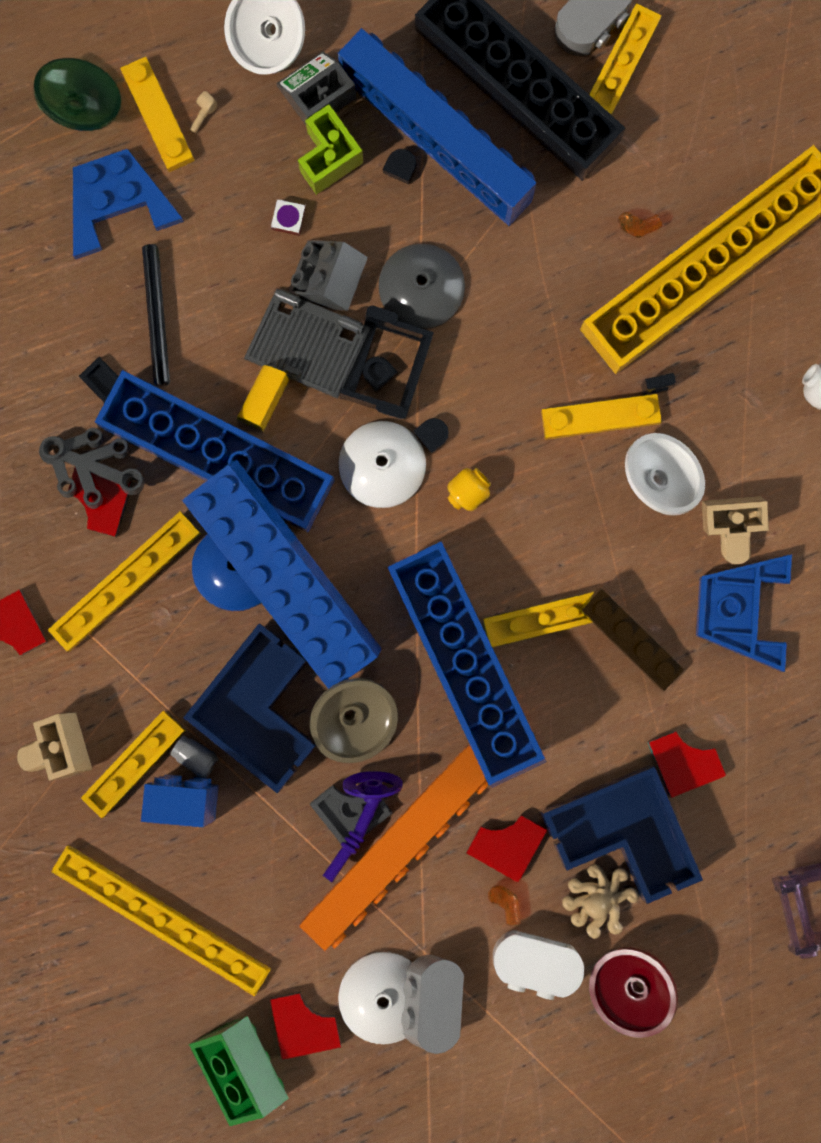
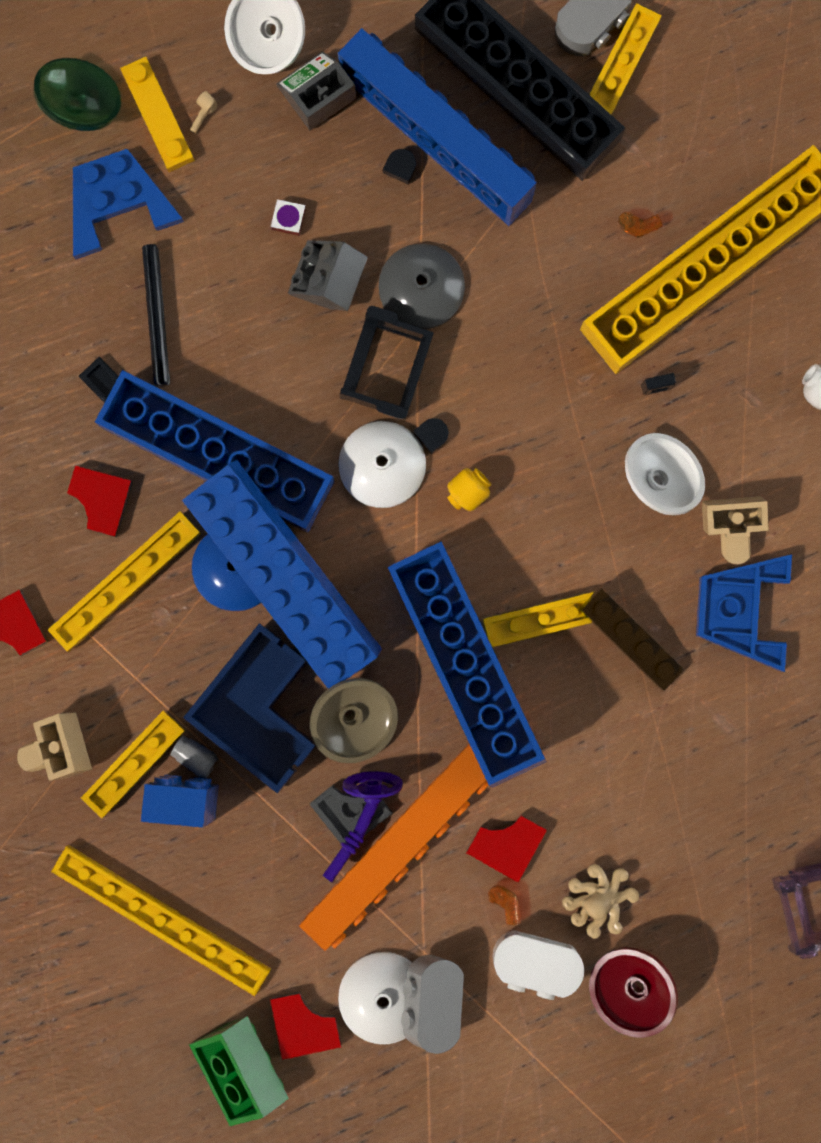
(87, 464): dark grey plant -> none
(263, 397): yellow brick -> none
(307, 343): dark grey window -> none
(335, 150): lime brick -> none
(378, 372): black tile -> none
(601, 416): yellow plate -> none
(629, 816): dark blue piece -> none
(684, 766): red tile -> none

